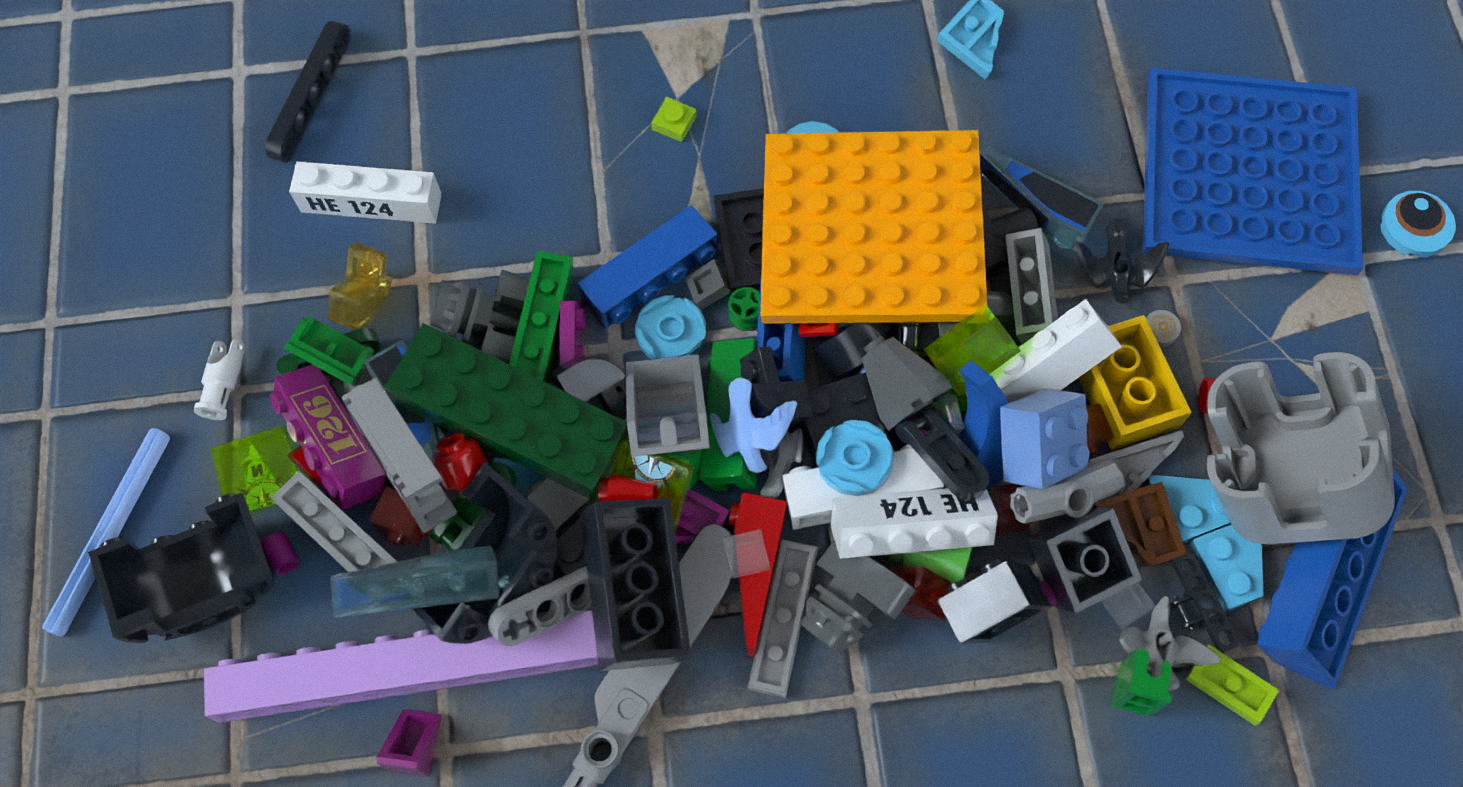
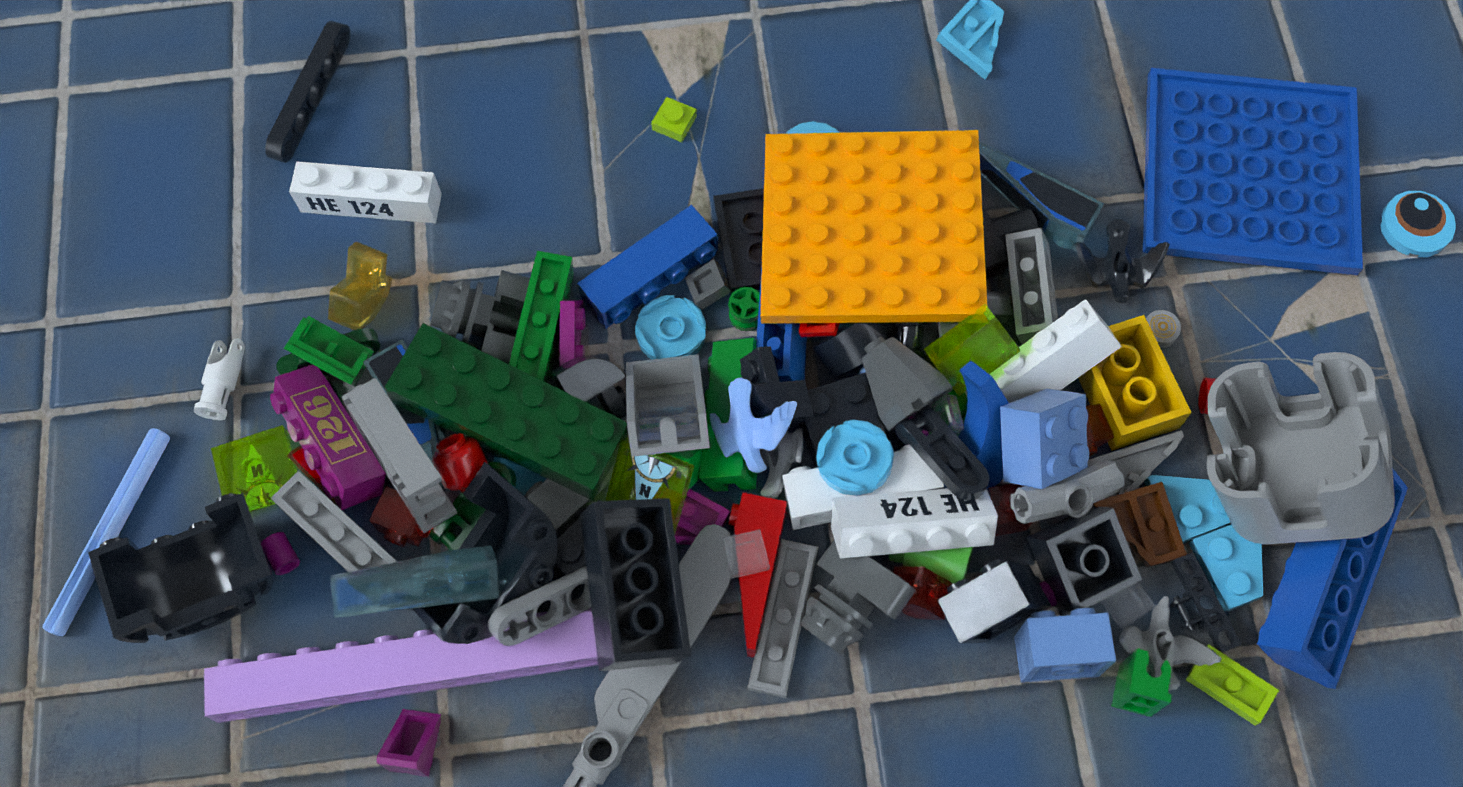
(626, 488): red cone -> none
(1064, 646): none -> medium blue brick

